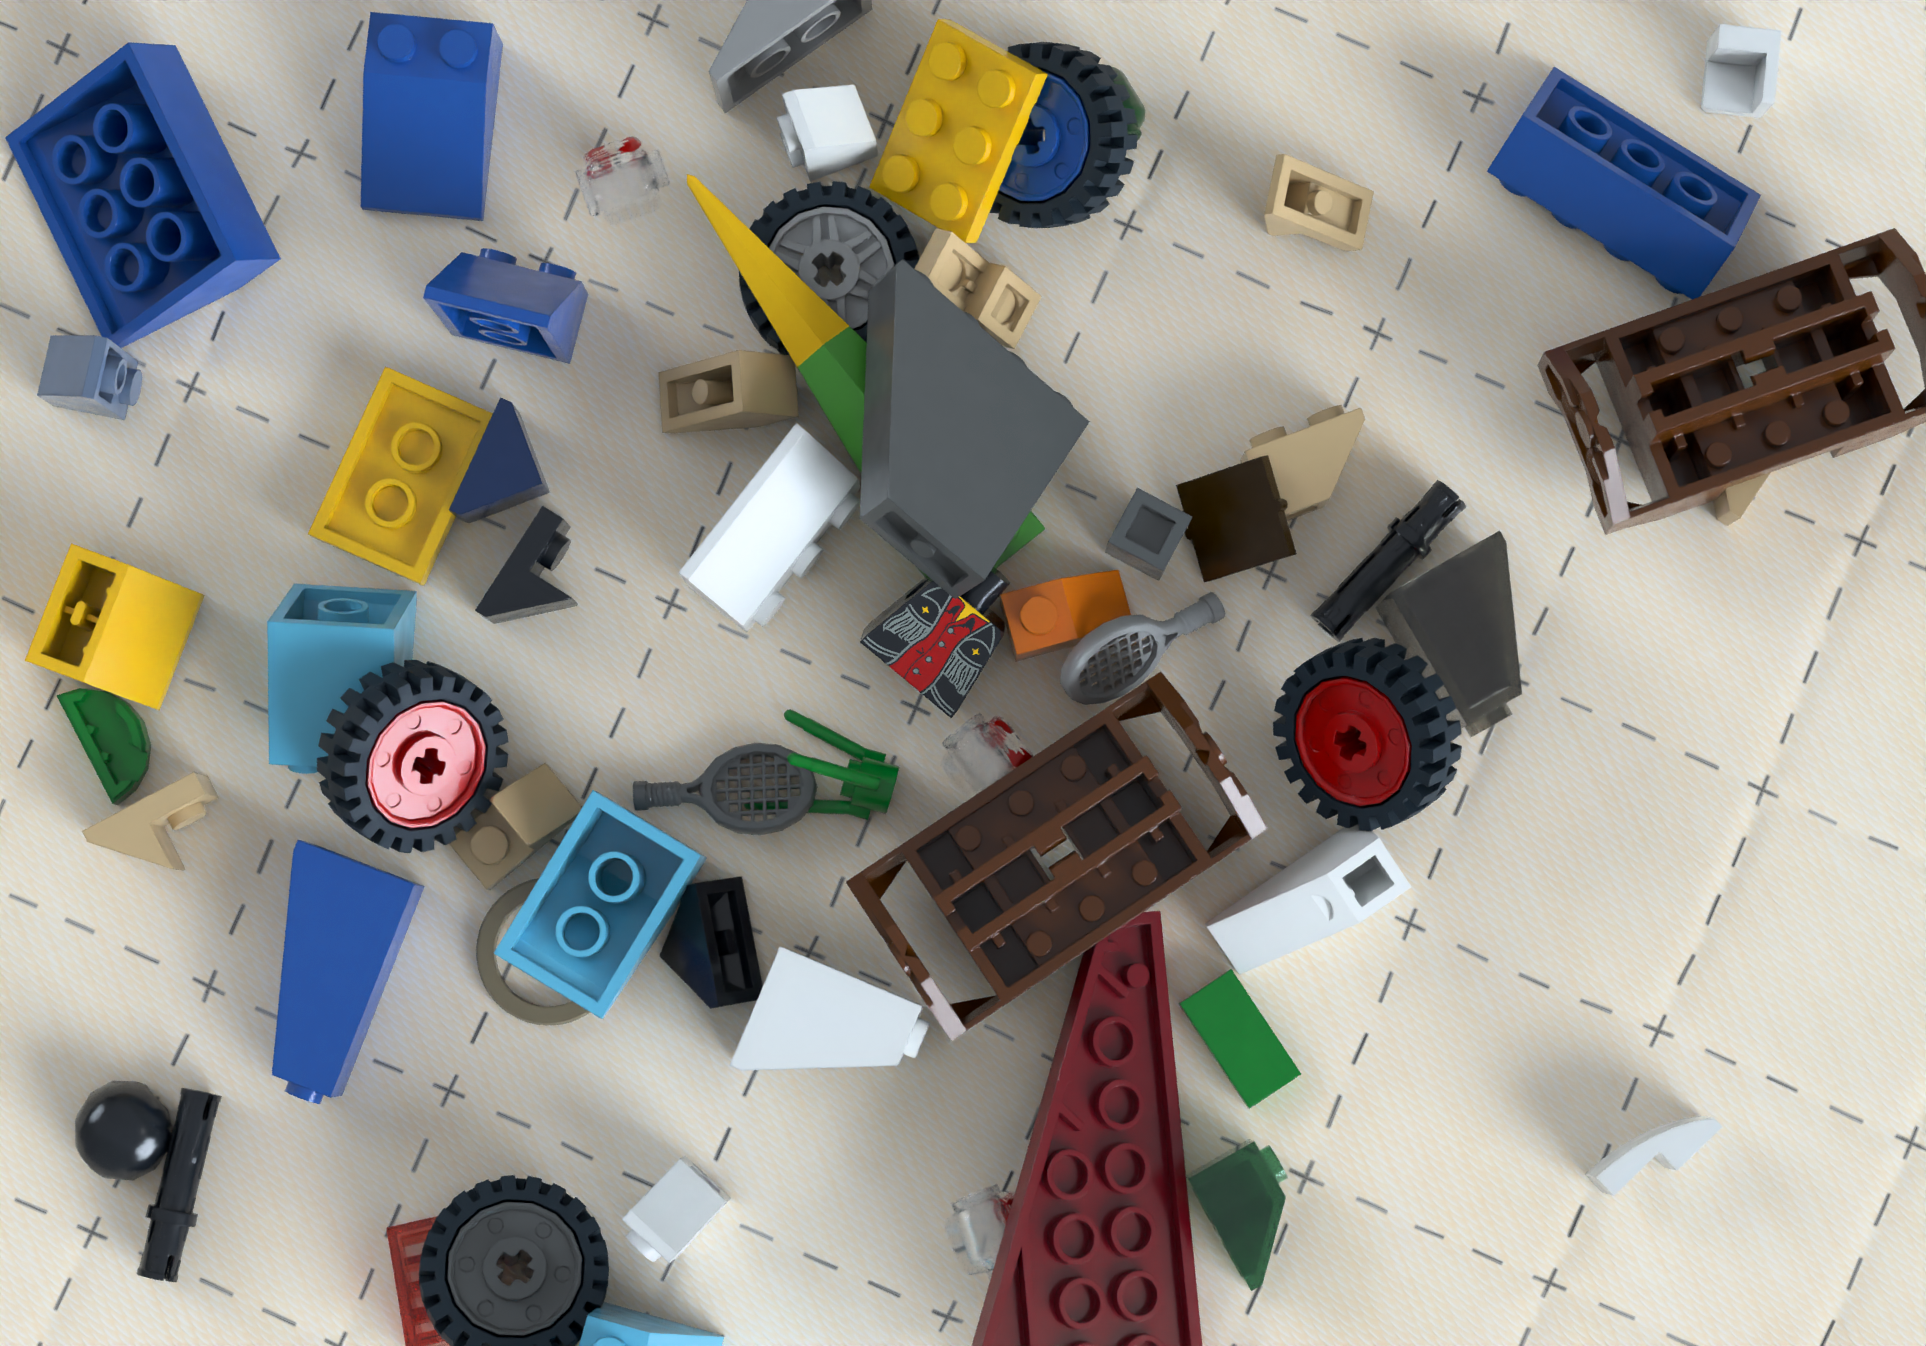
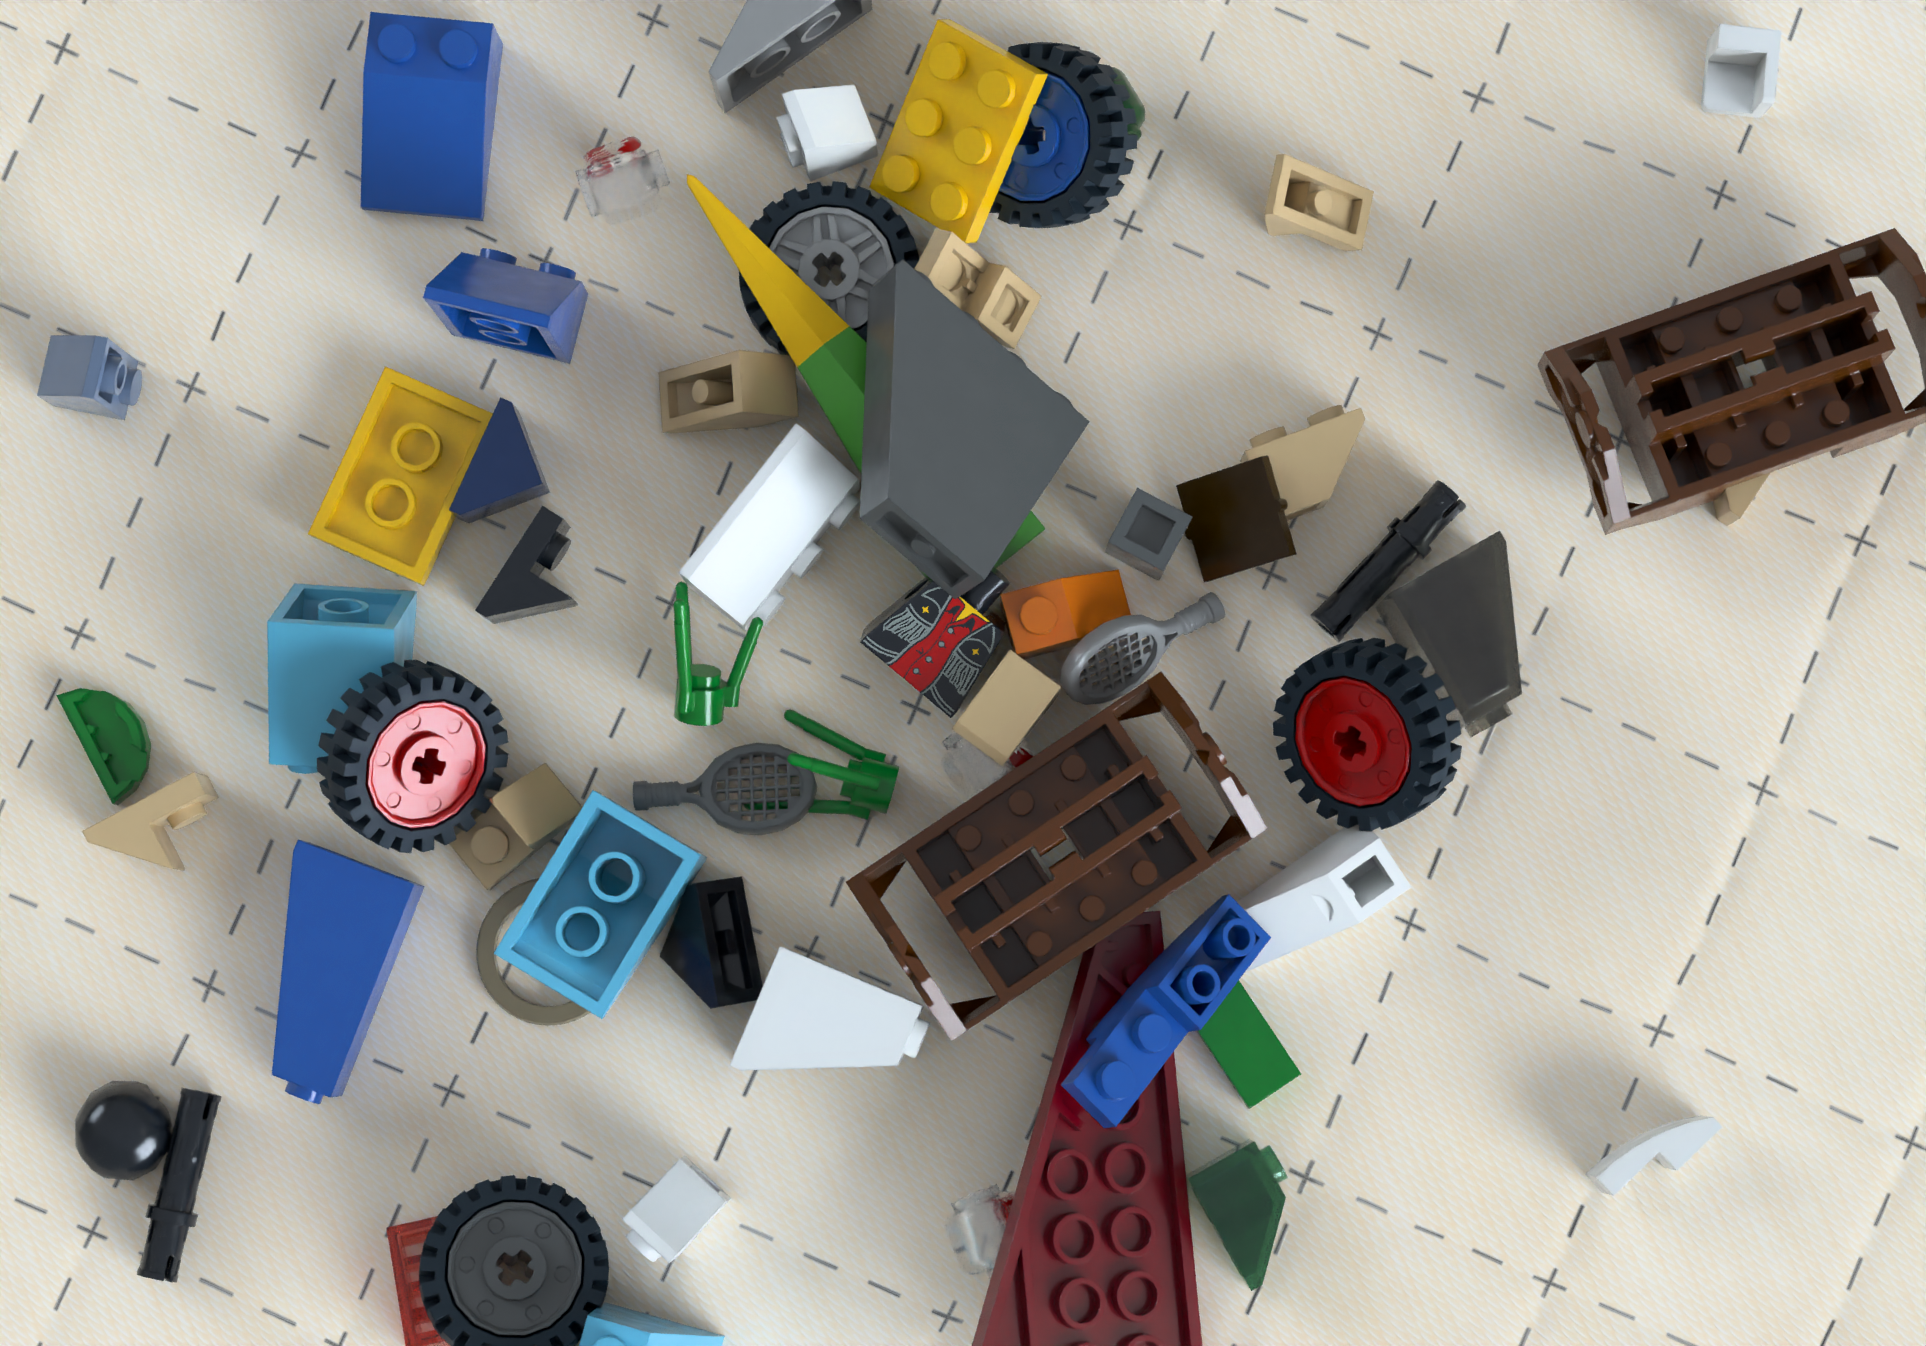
(114, 627): yellow slope -> none
(141, 193): blue slope -> none
(699, 687): none -> green plant
(1007, 708): none -> tan slope
(1161, 1007): none -> blue slope
(1624, 185): blue slope -> none

